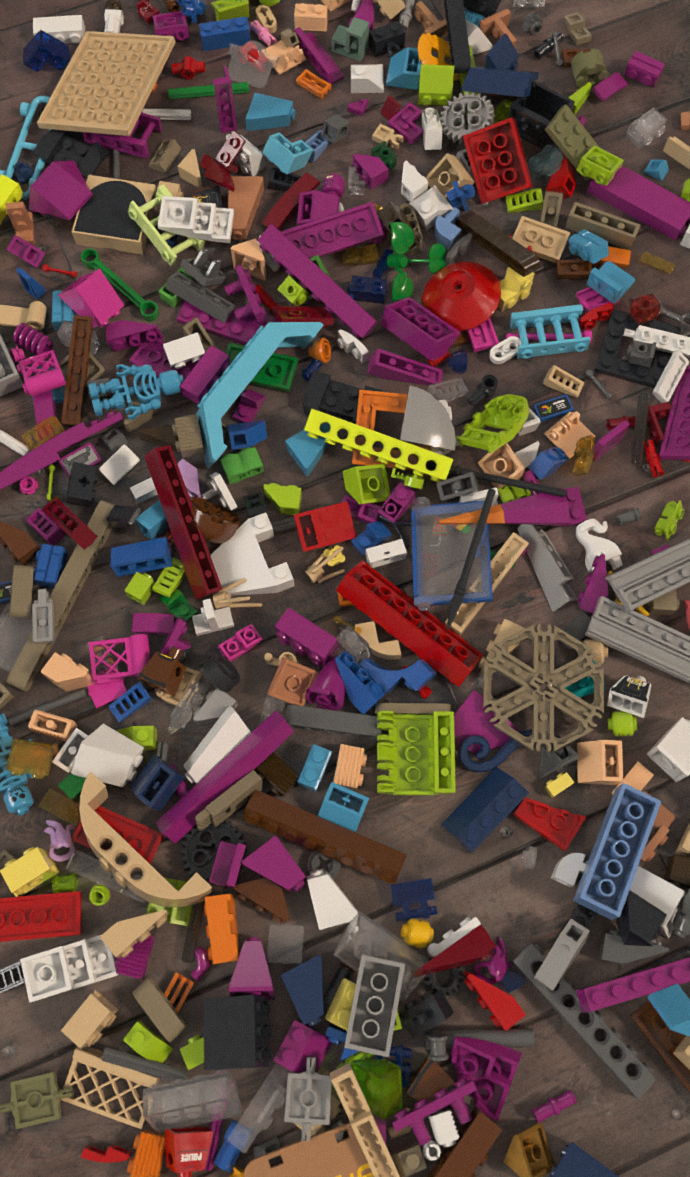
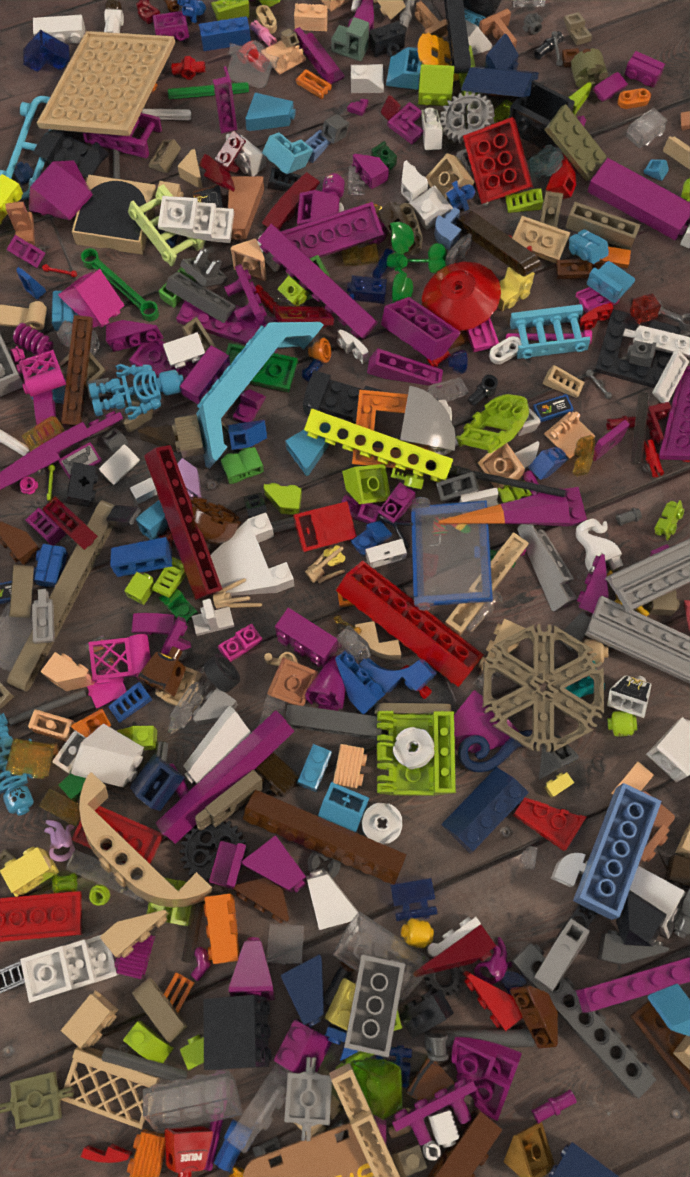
(90, 723): none -> orange slope
(219, 487): white plate -> none
(386, 134): tan plate -> none
(393, 824): none -> white plate
(403, 744): none -> white plate
(459, 592): black piece -> none
(487, 609): none -> clear piece
(538, 1014): none -> reddish brown slope
(599, 165): lime plate -> none
(600, 762): light nougat slope -> none
(633, 98): none -> orange plate
(657, 262): clear yellow axle -> none

